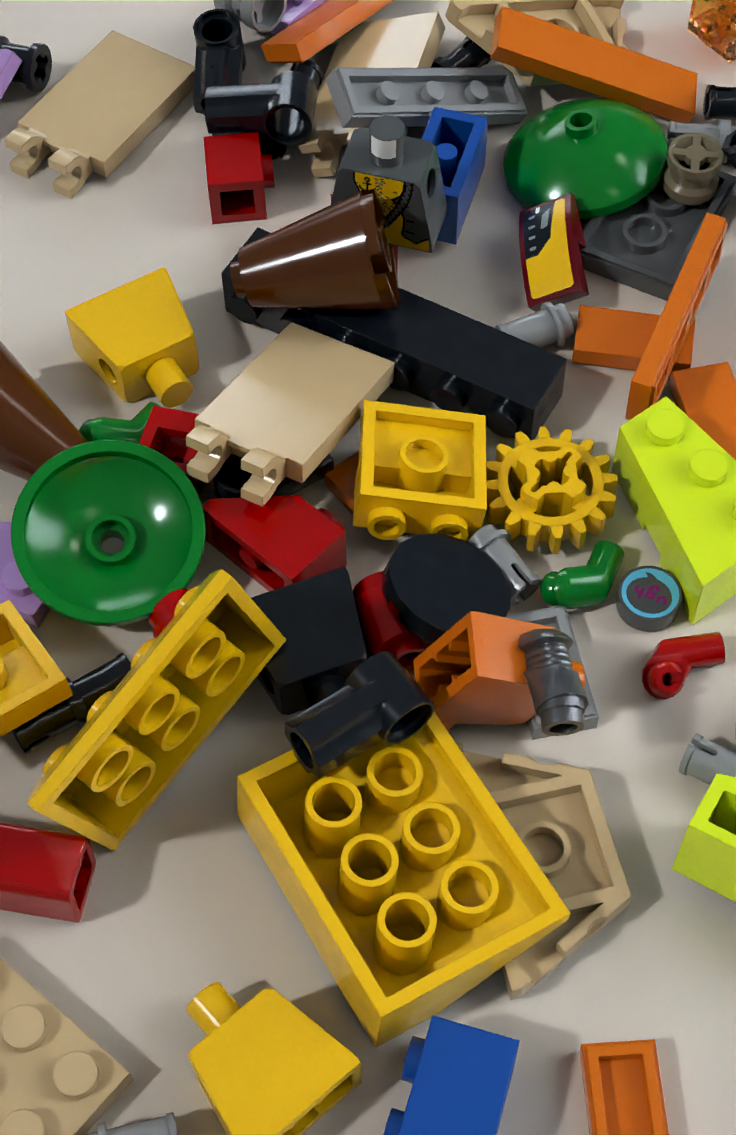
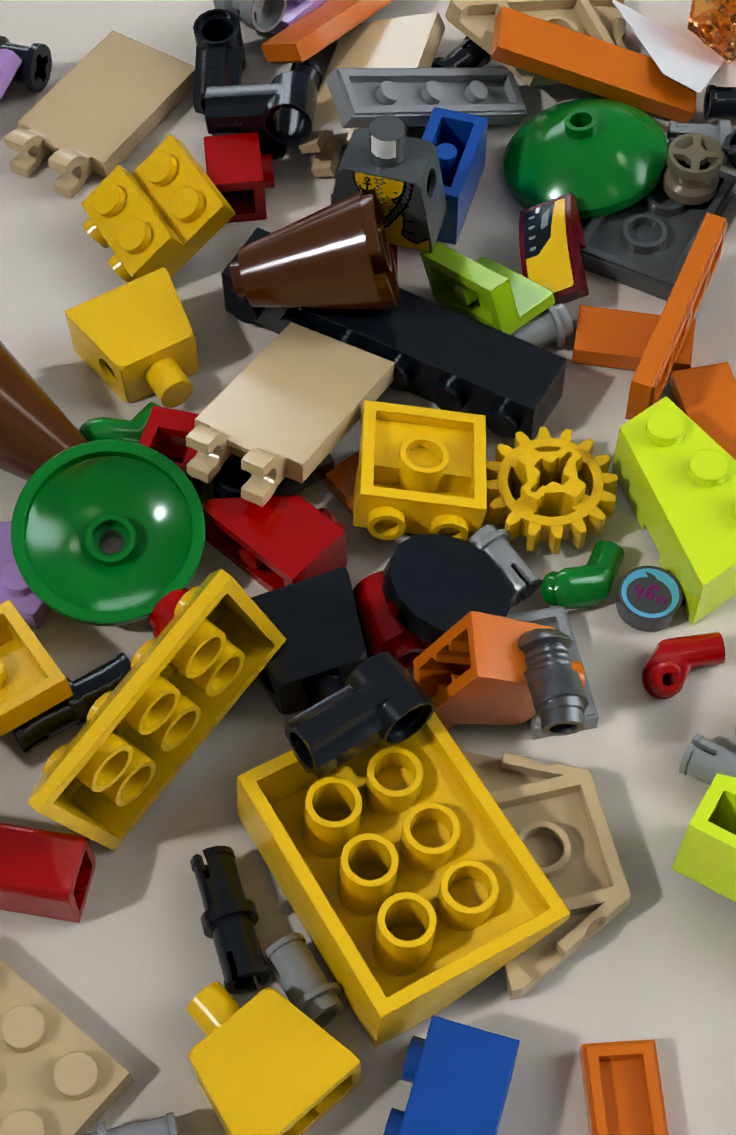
(156, 212): none -> yellow plate
(229, 920): none -> black pin
(304, 979): none -> light grey pin
(484, 289): none -> lime panel
(671, 52): none -> white sticker

